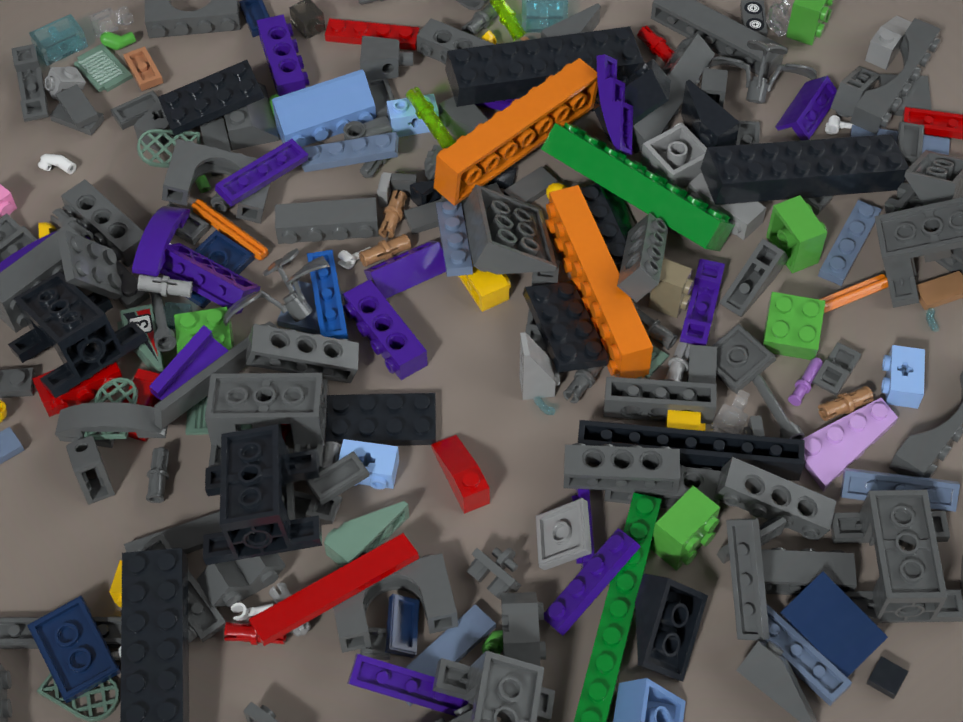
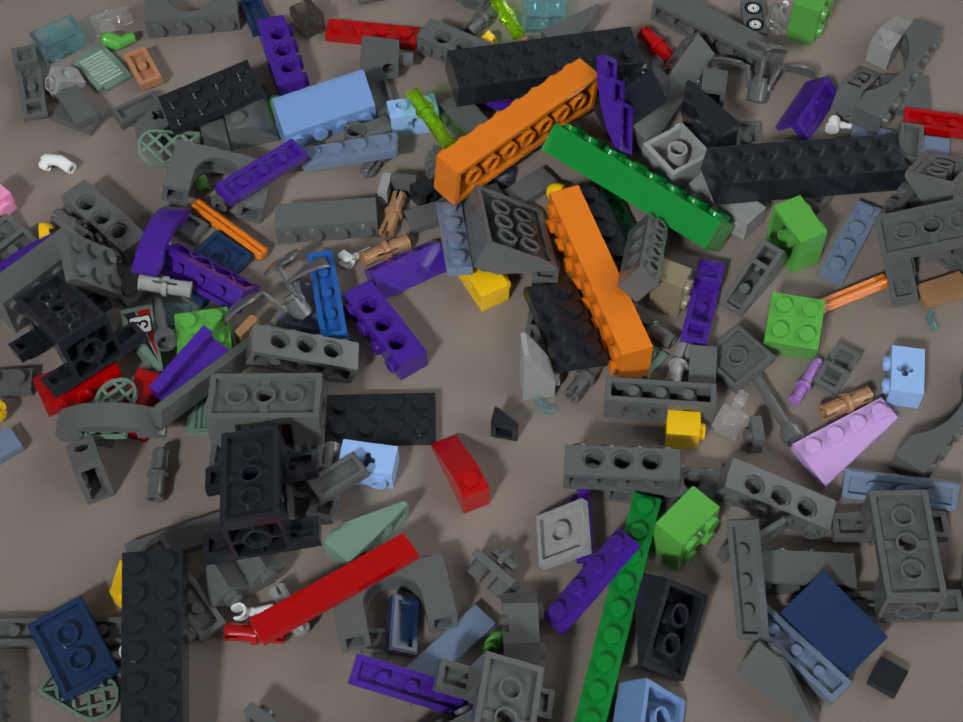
(245, 327): none -> medium nougat tile
(503, 426): none -> black slope
(703, 448): black brick -> none

